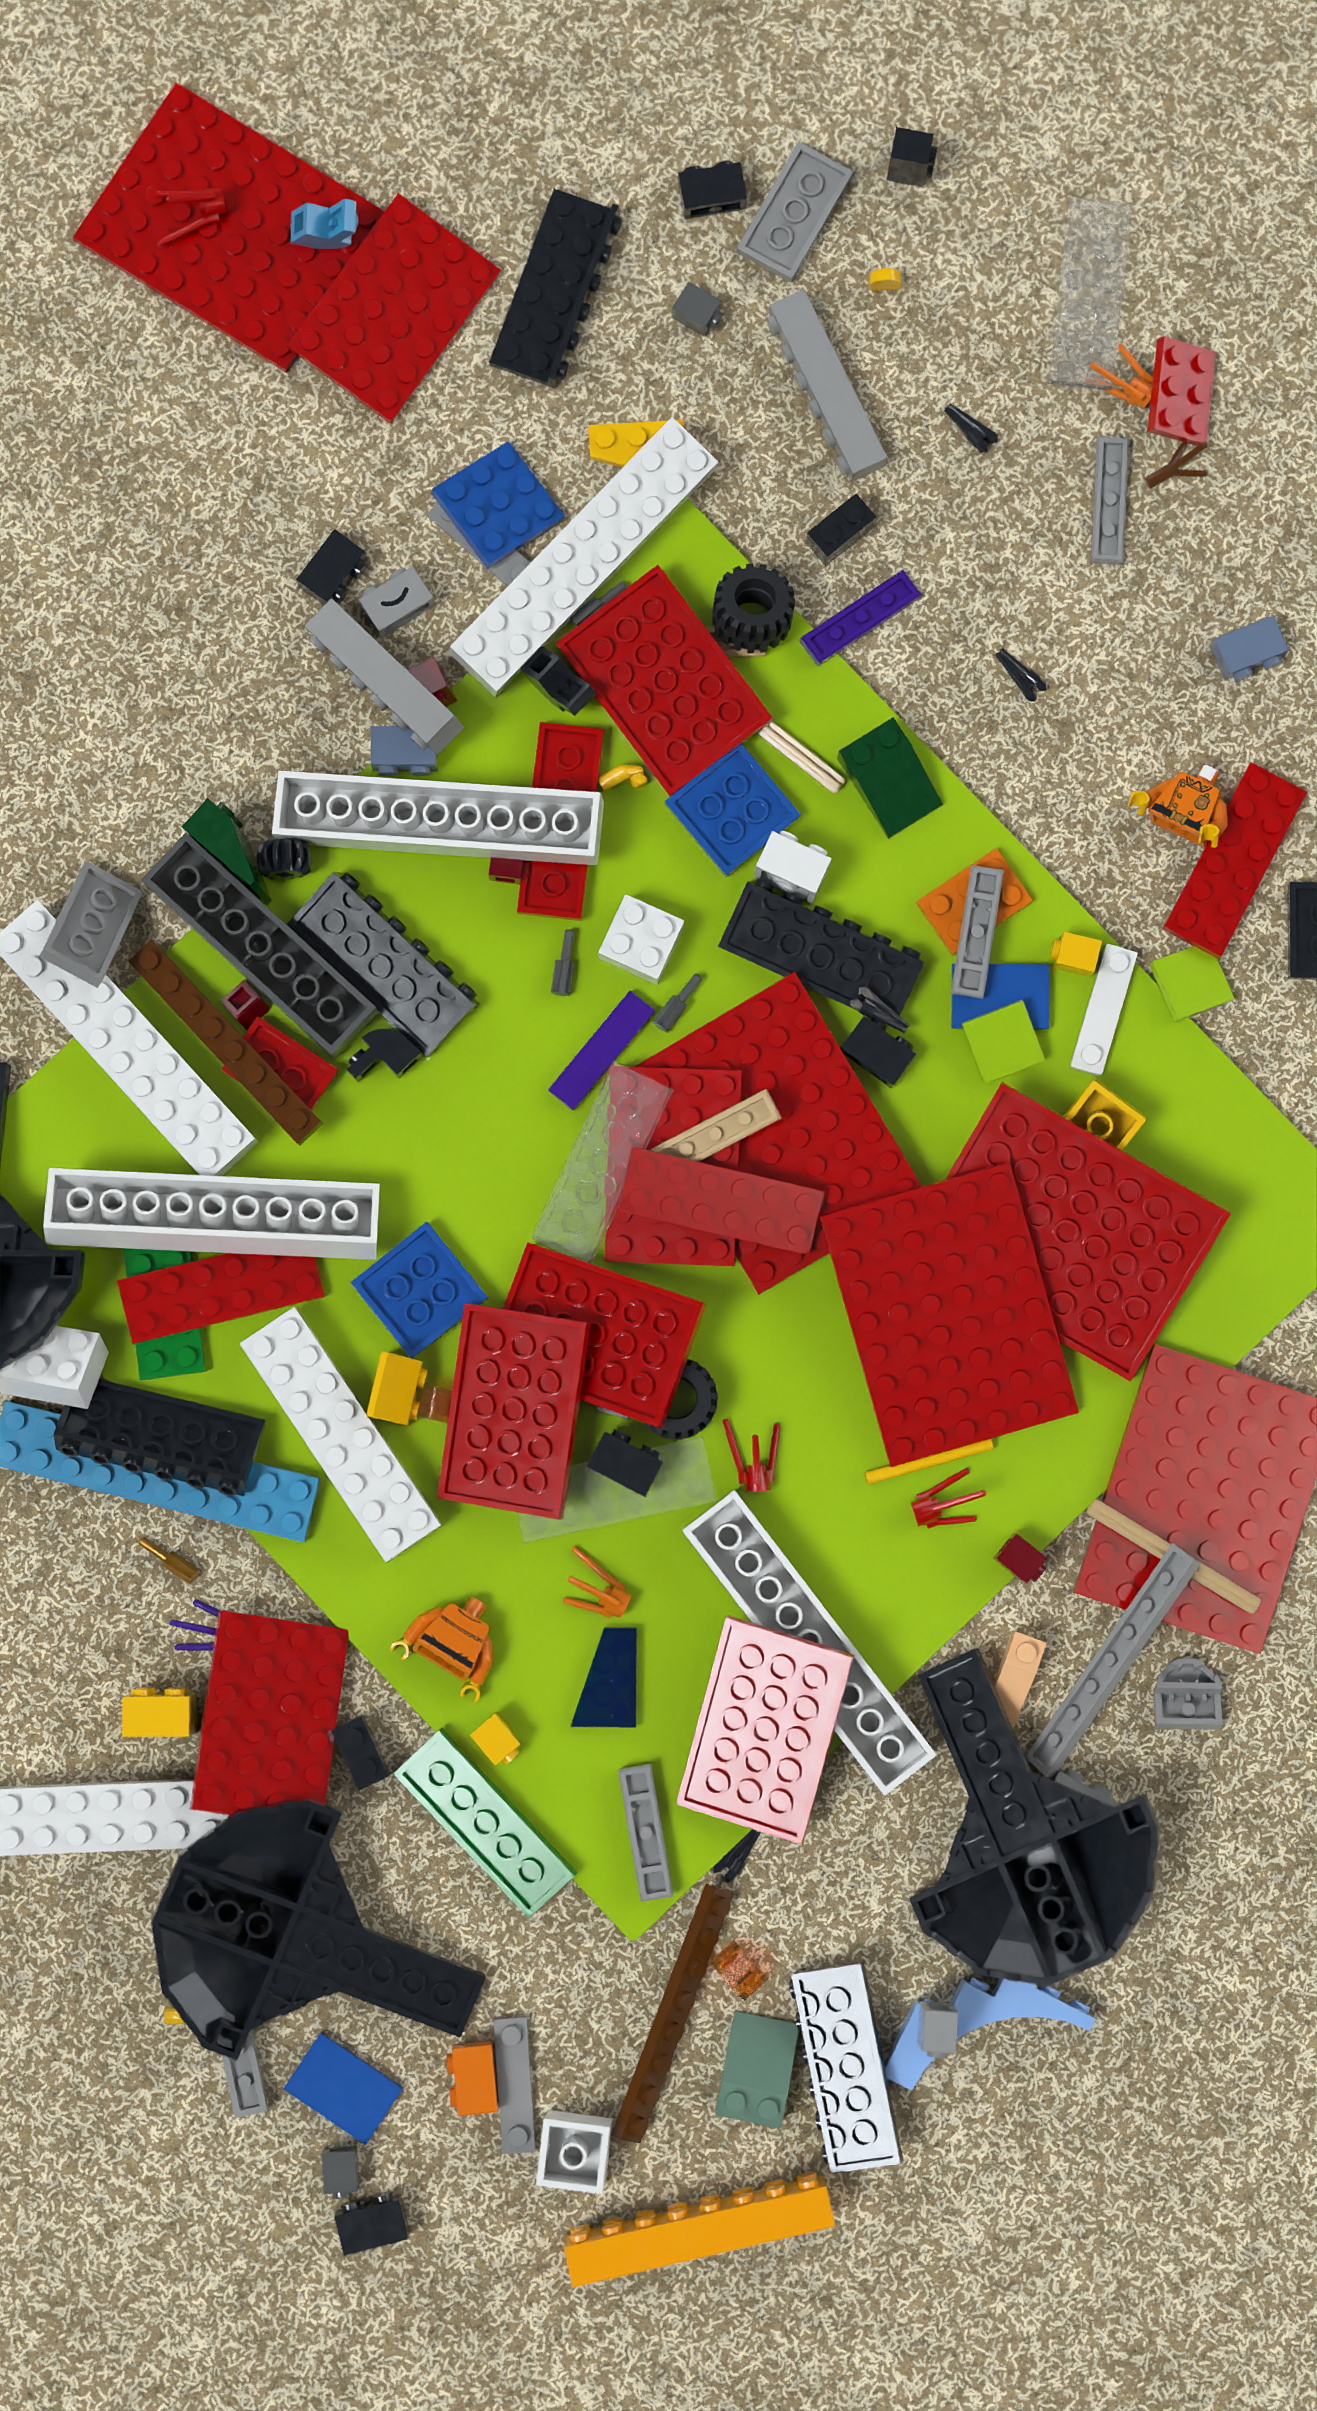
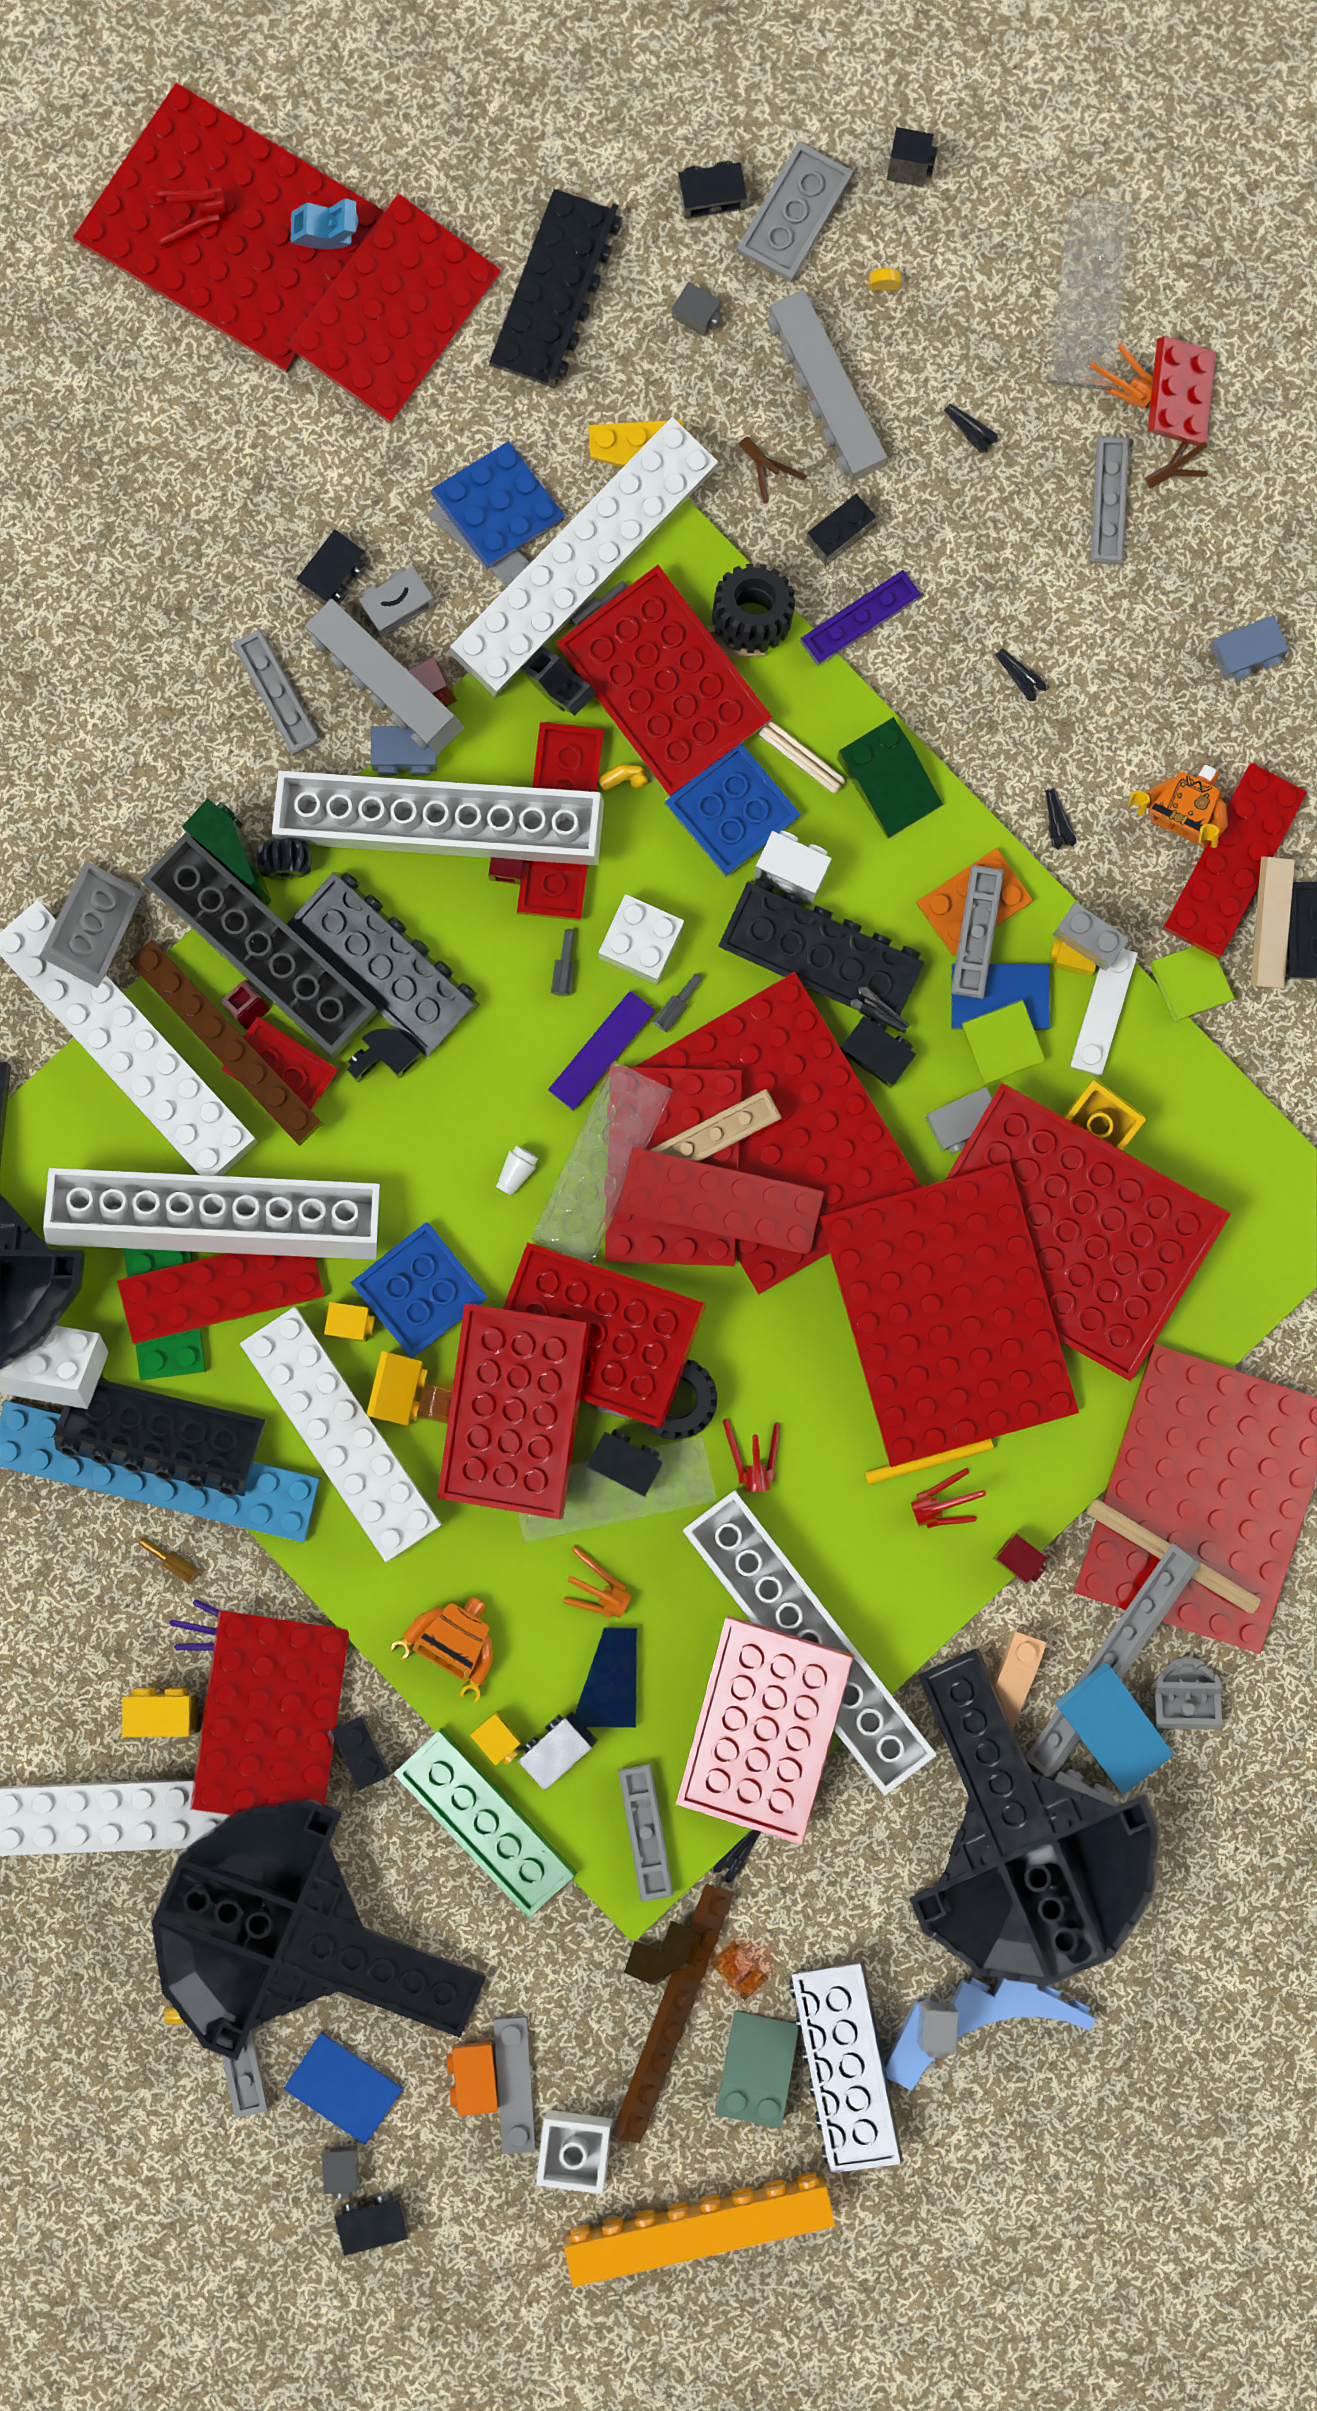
(276, 692): none -> light grey tile
(349, 1322): none -> yellow brick
(517, 1168): none -> white cone
(558, 1750): none -> brick
(675, 1954): none -> dark brown tile
(761, 460): none -> reddish brown plant
(956, 1121): none -> light grey brick
(1058, 822): none -> black piece
(1090, 936): none -> light grey brick
(1114, 1728): none -> dark azure tile
(1272, 922): none -> tan tile

